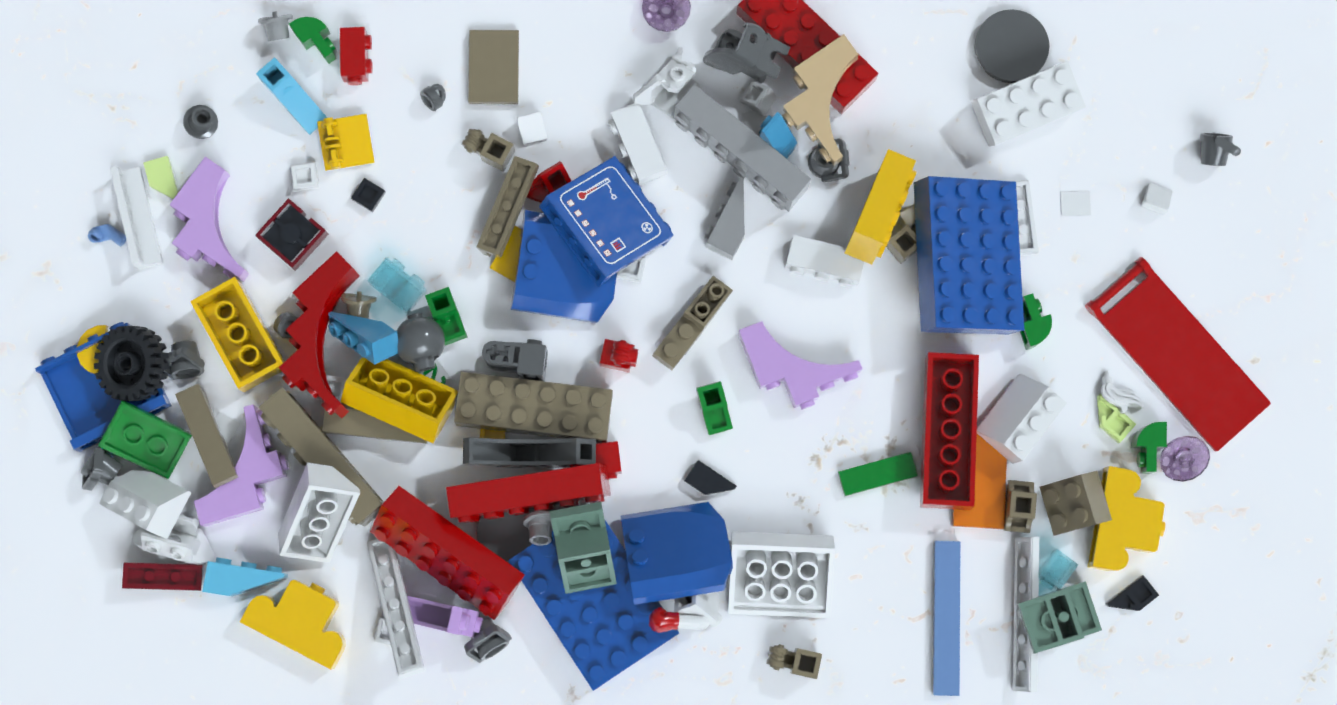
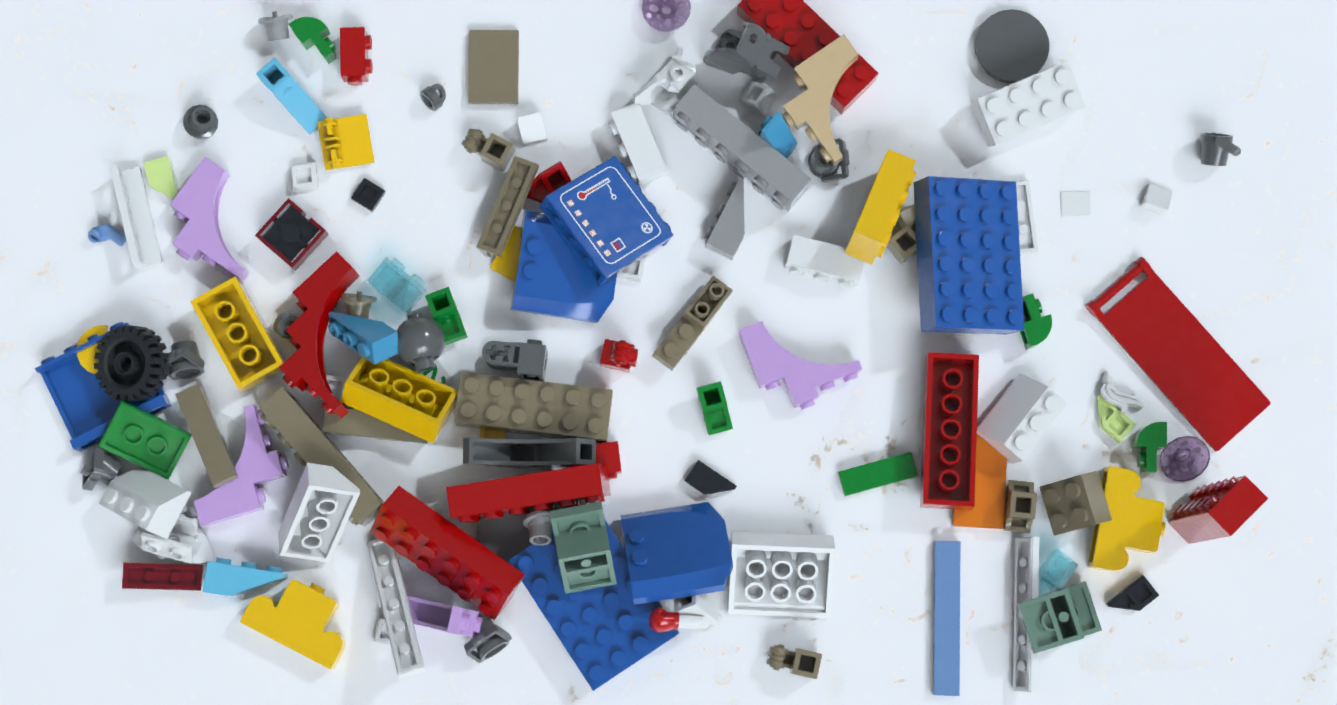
(1217, 509): none -> red brick

